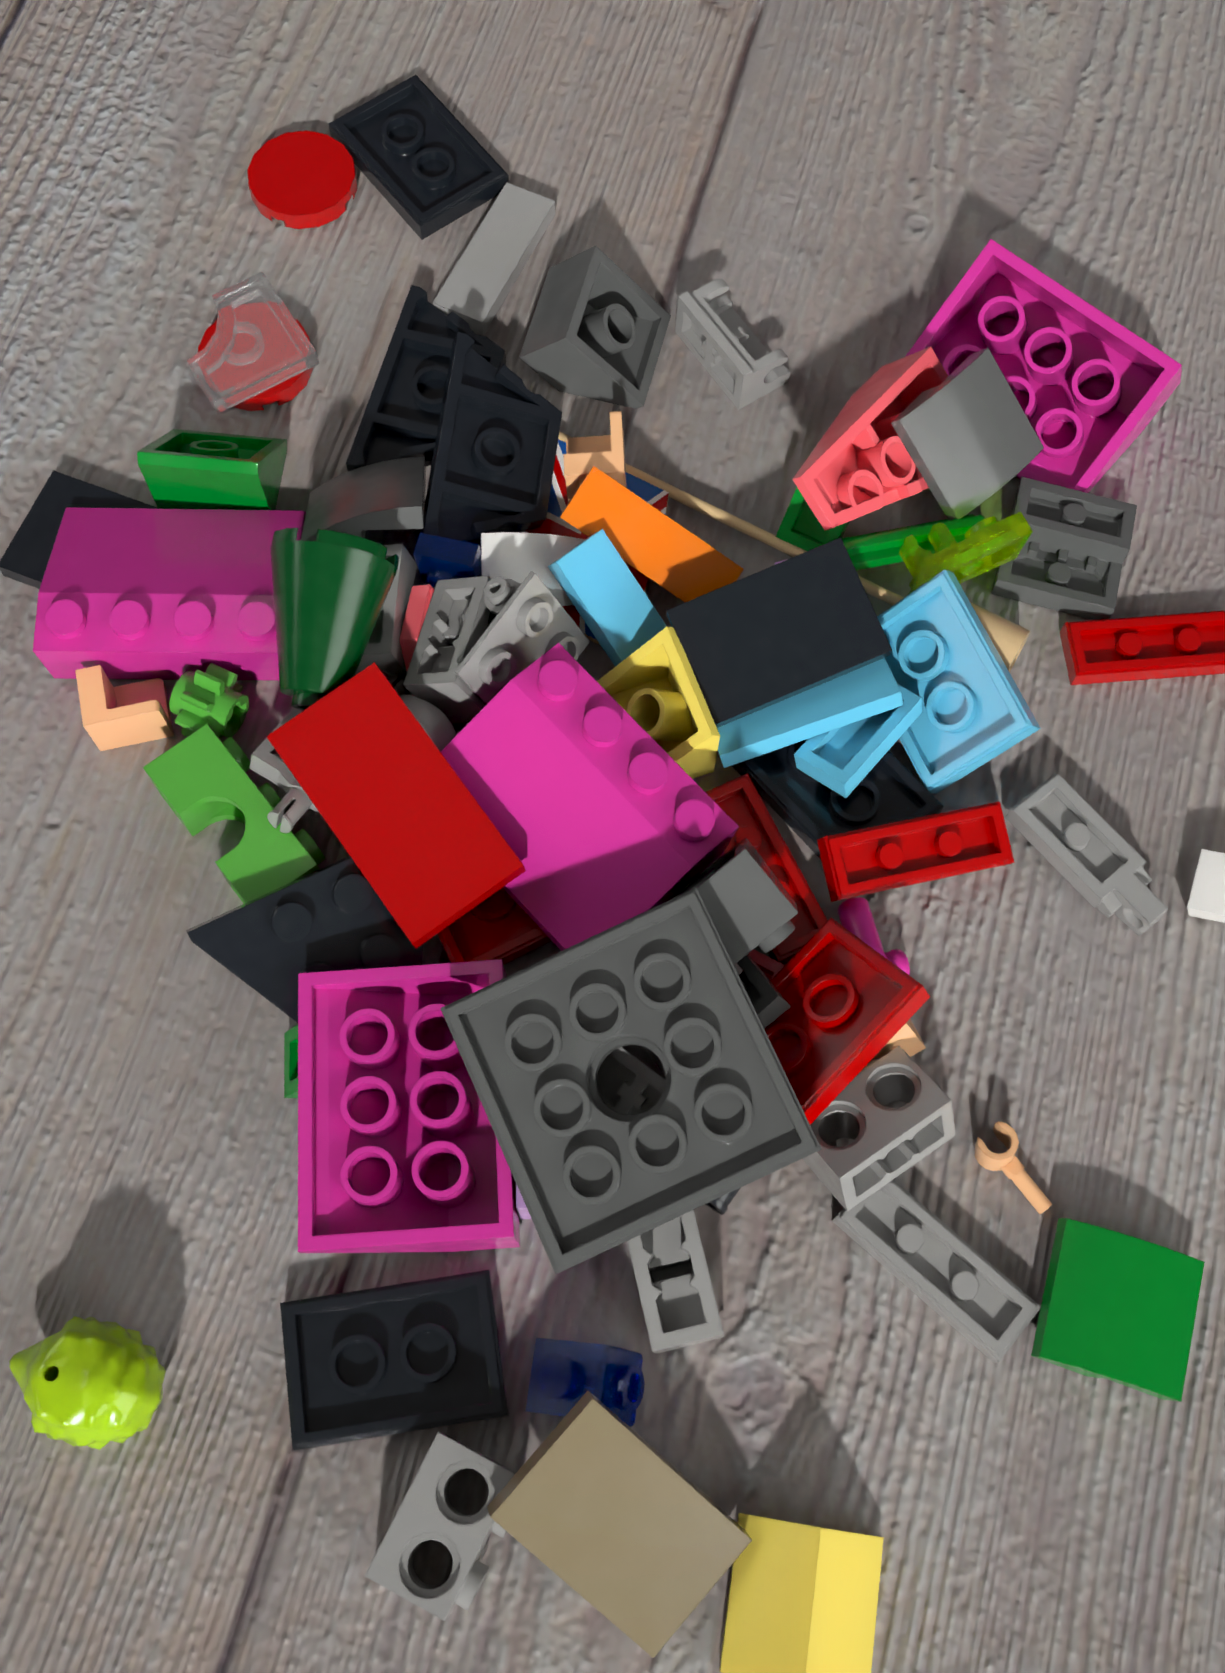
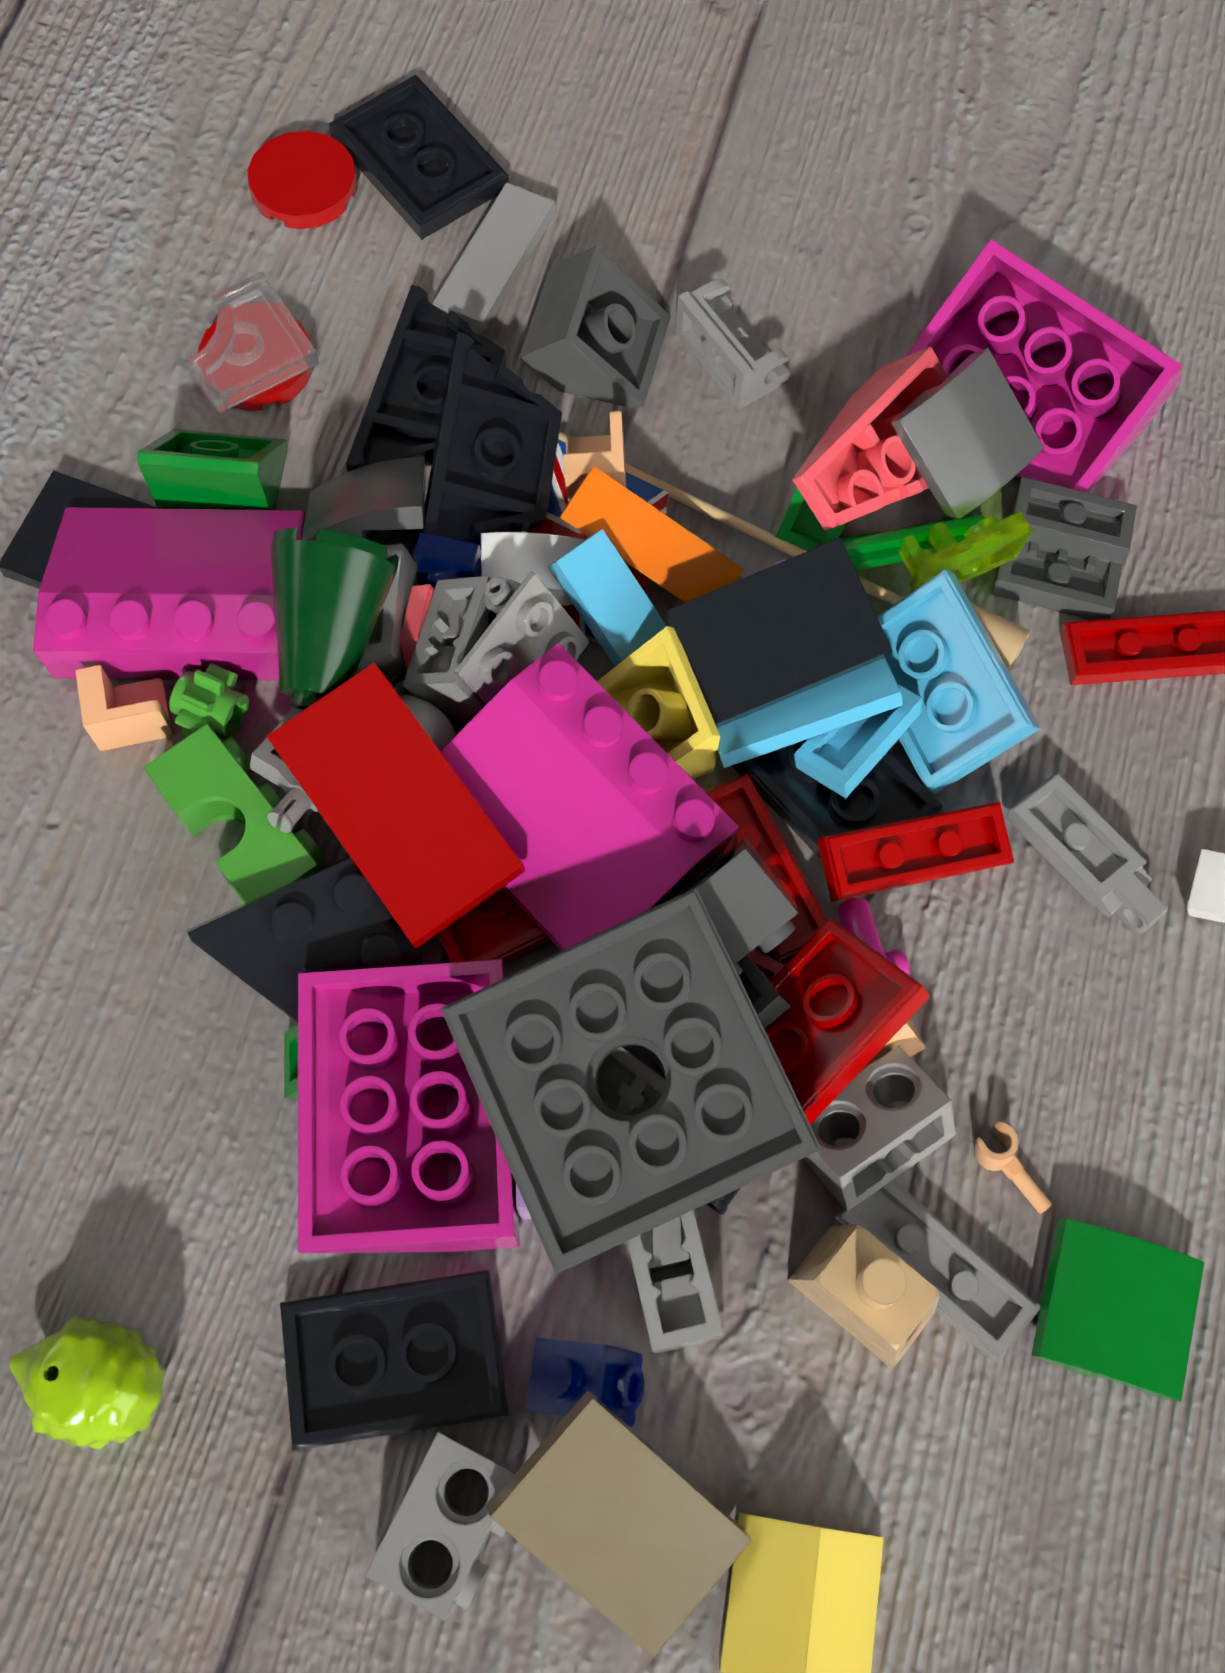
(867, 1290): none -> tan torso

